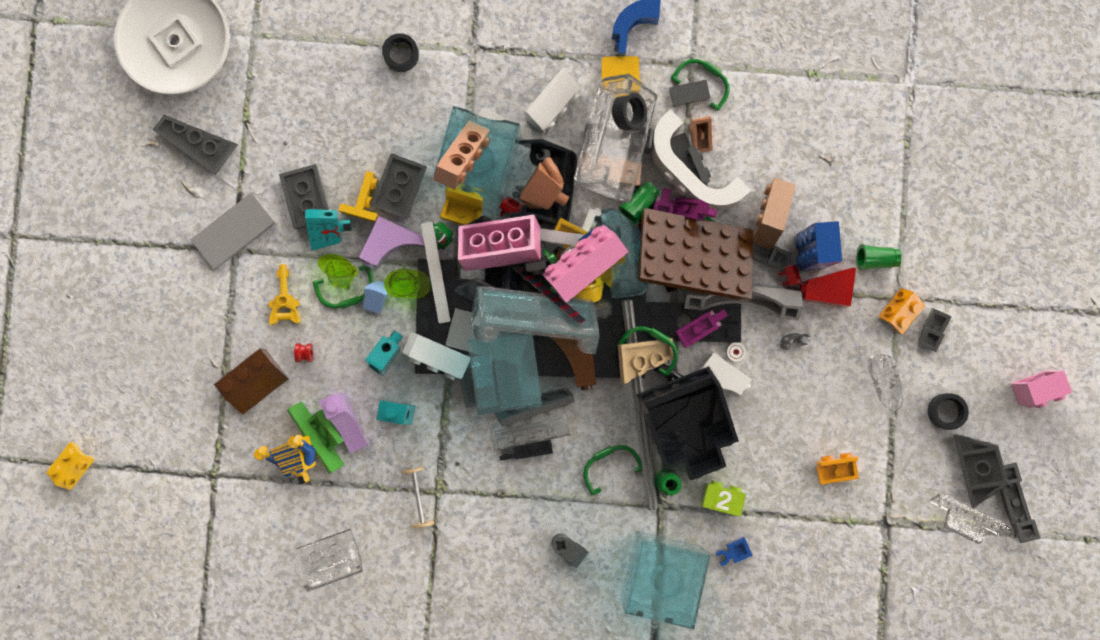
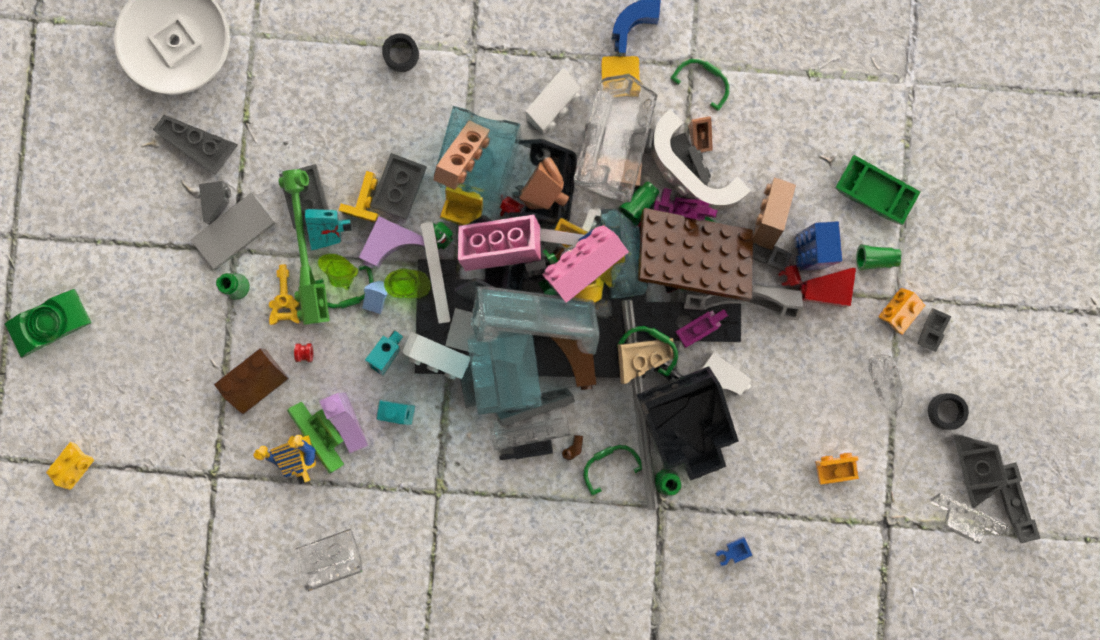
(47, 322): none -> green slope
(213, 200): none -> dark grey slope
(239, 285): none -> green plant
(310, 295): none -> bright green bar
(422, 524): axle -> none
(548, 293): black sticker -> none
(571, 552): dark grey piece -> none
(575, 449): none -> reddish brown arm
(620, 114): black tyre -> none
(665, 580): clear light blue piece -> none
(689, 93): dark grey tile -> none
(722, 498): lime brick -> none
(736, 352): white tile -> none
(790, 338): dark grey arm -> none
(877, 190): none -> green slope
(1041, 388): bright pink brick -> none

